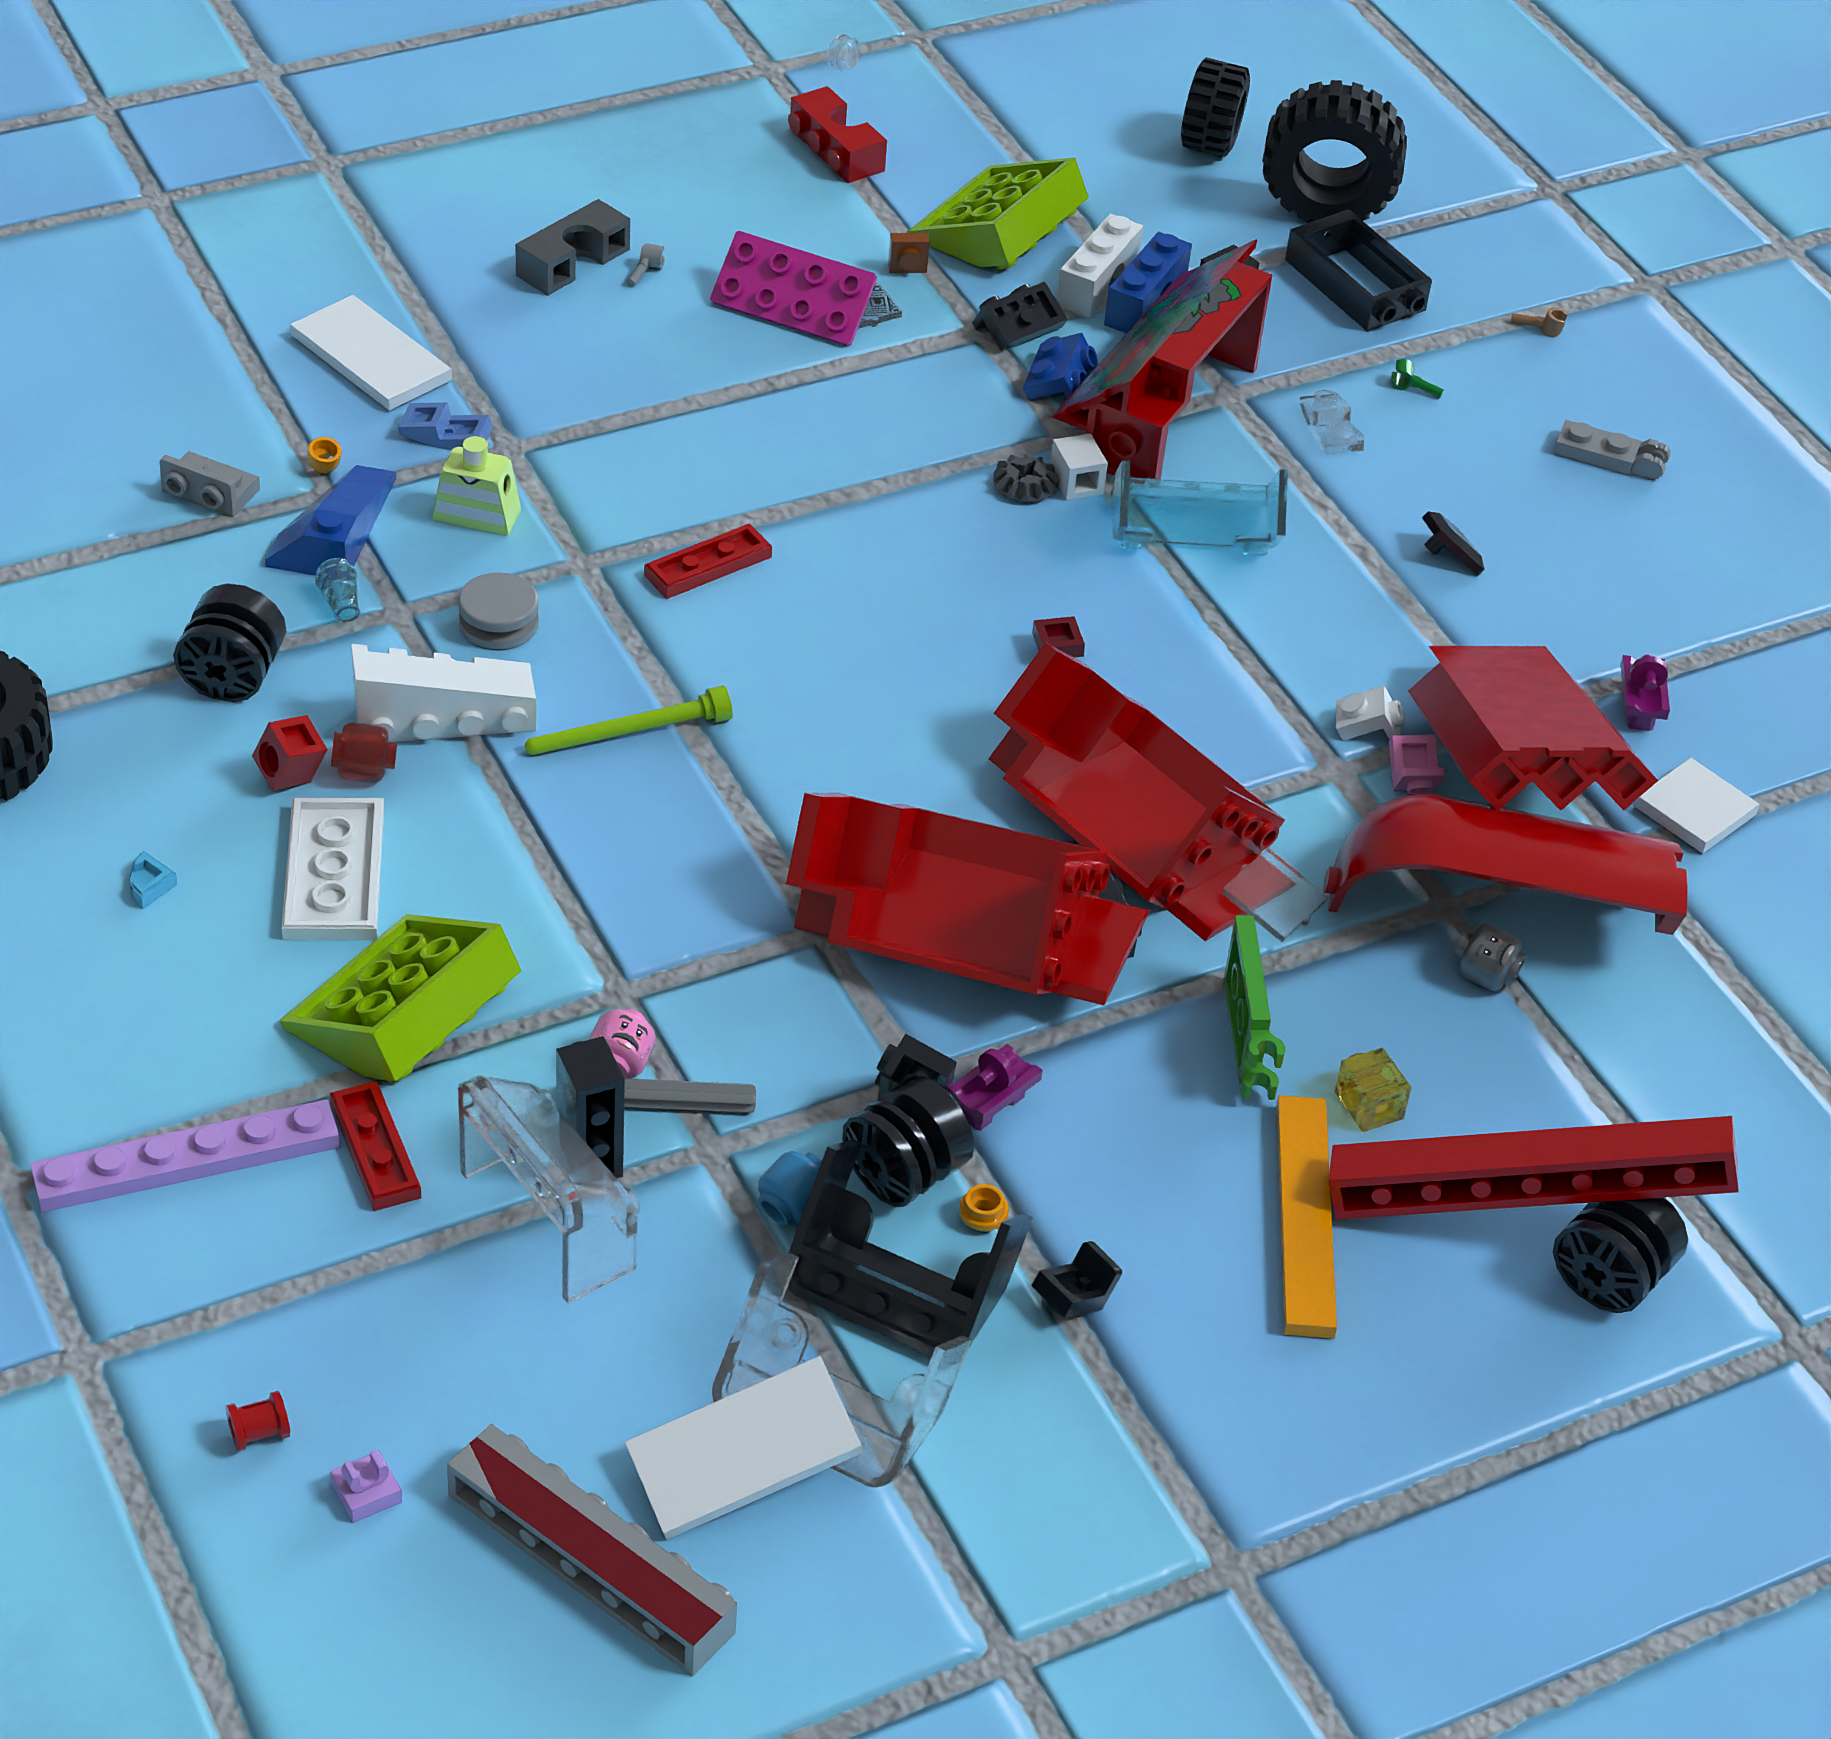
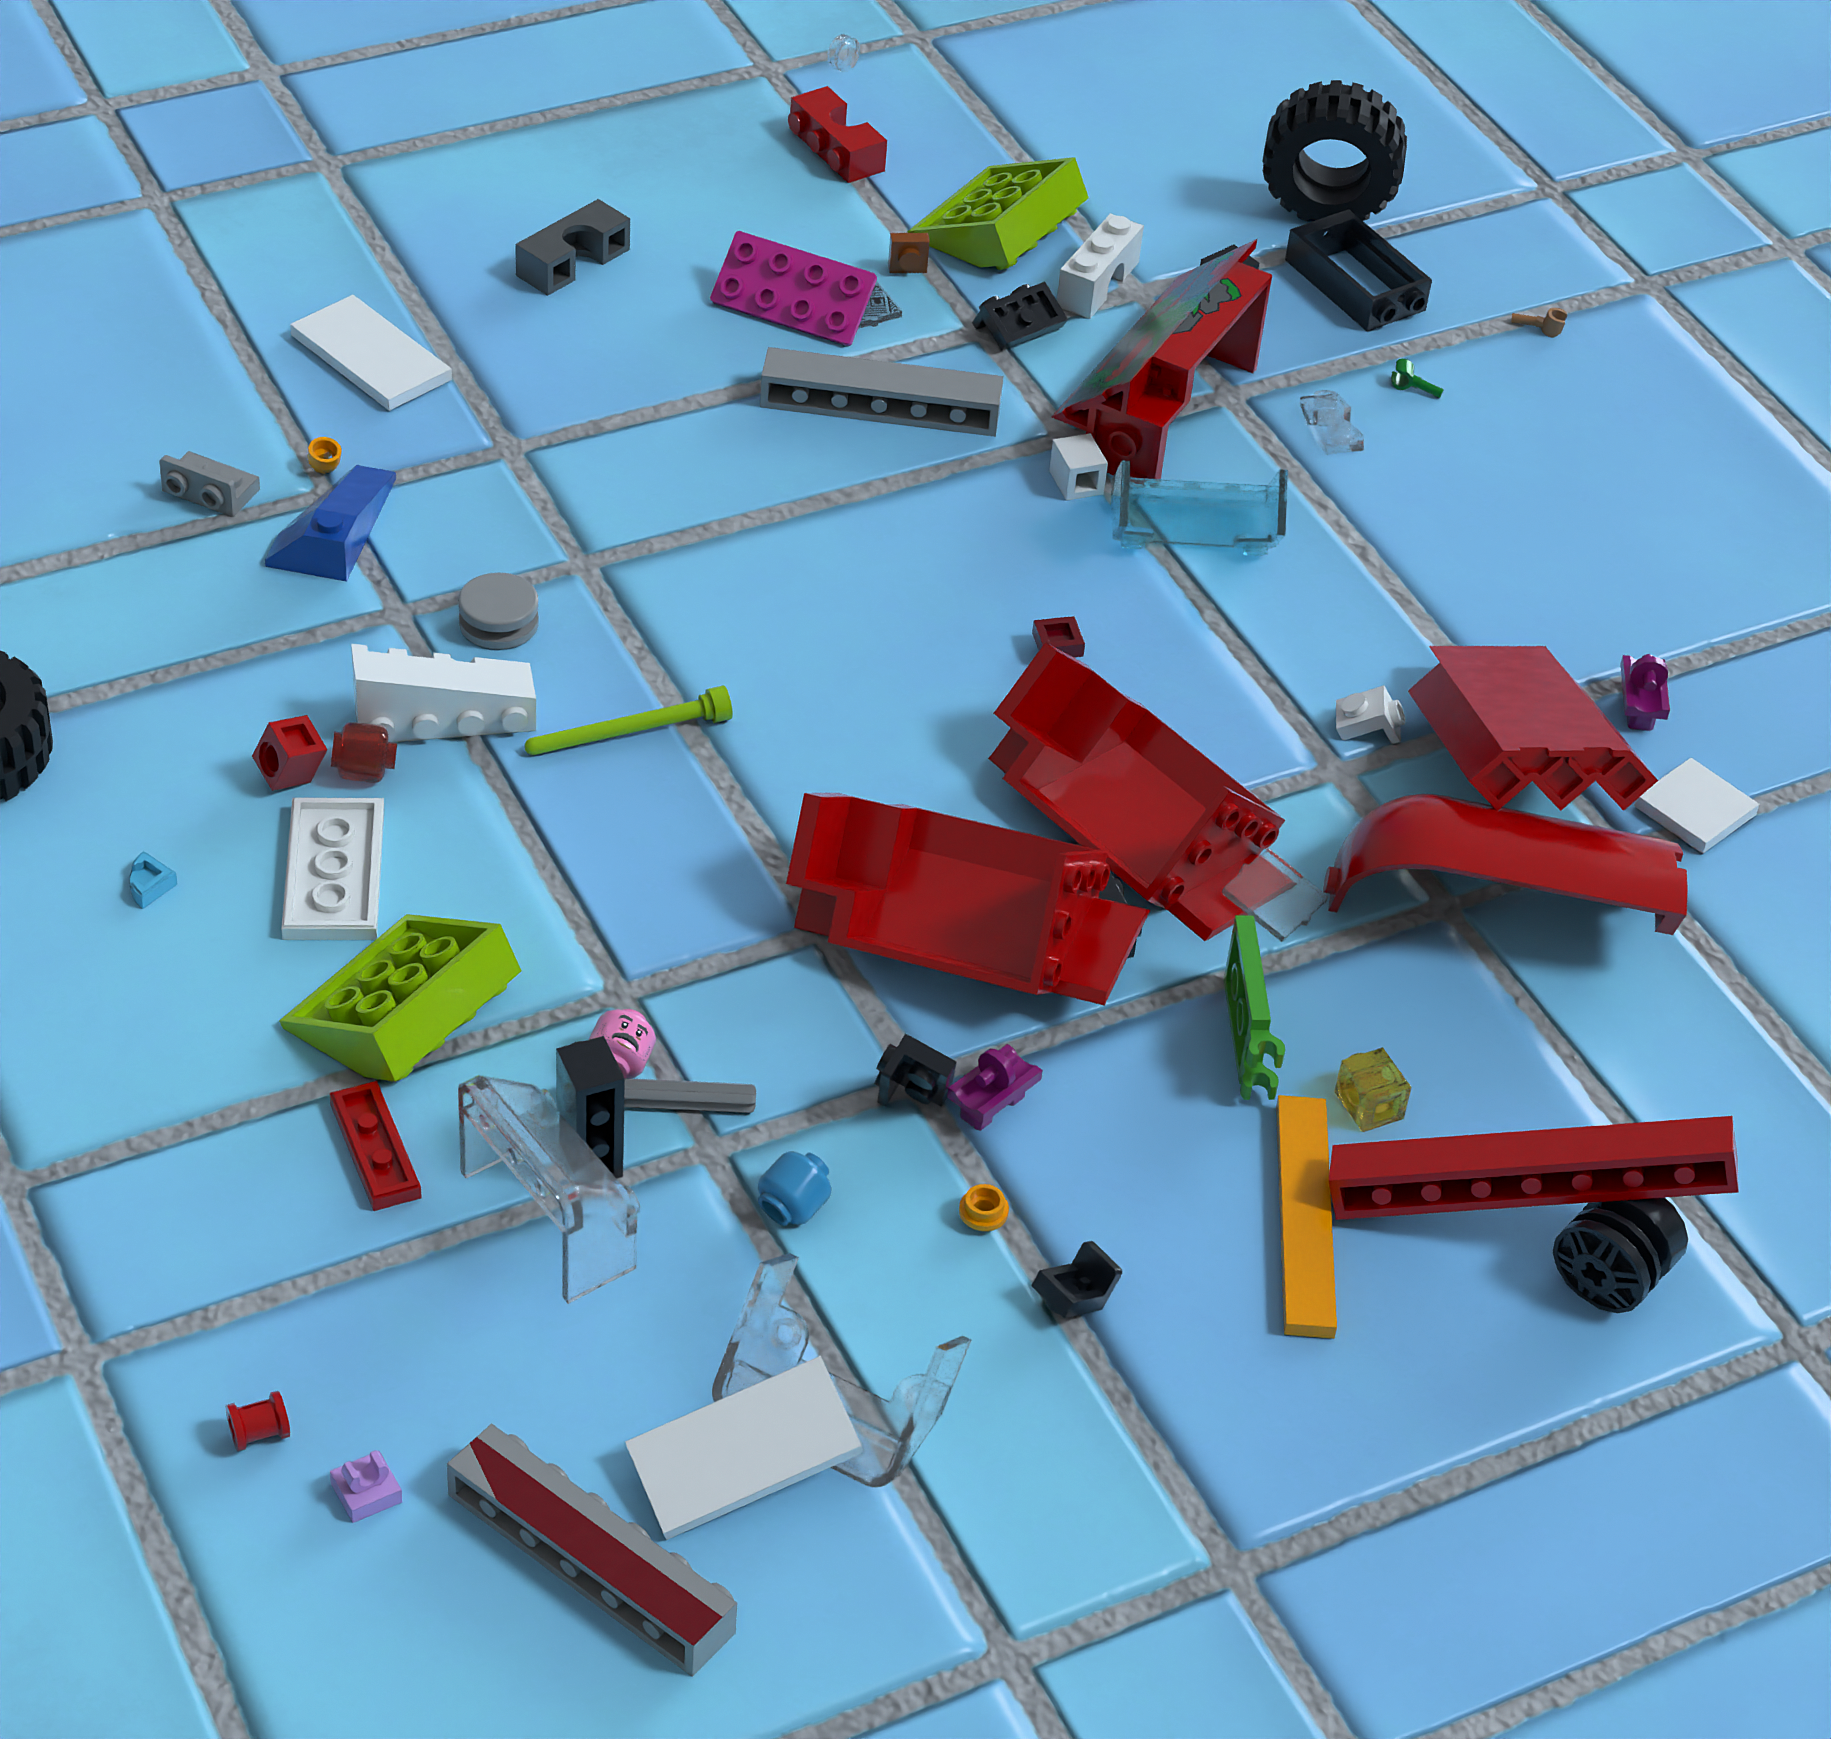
(184, 1155): lavender plate -> none
(230, 642): black wheel -> none
(338, 585): clear light blue cone -> none
(436, 427): medium blue slope -> none
(477, 489): yellowish green torso -> none
(650, 257): light grey hand -> none
(708, 561): red tile -> none
(881, 391): none -> light grey brick
(881, 1288): black windscreen -> none
(909, 1140): black wheel -> none
(1037, 484): dark grey gear -> none
(1060, 366): blue bracket -> none
(1146, 280): blue arch -> none
(1215, 107): black tyre -> none
(1415, 764): bright pink bracket -> none
(1449, 535): black piece -> none
(1490, 957): flat silver head -> none
(1612, 450): light grey hinge -> none

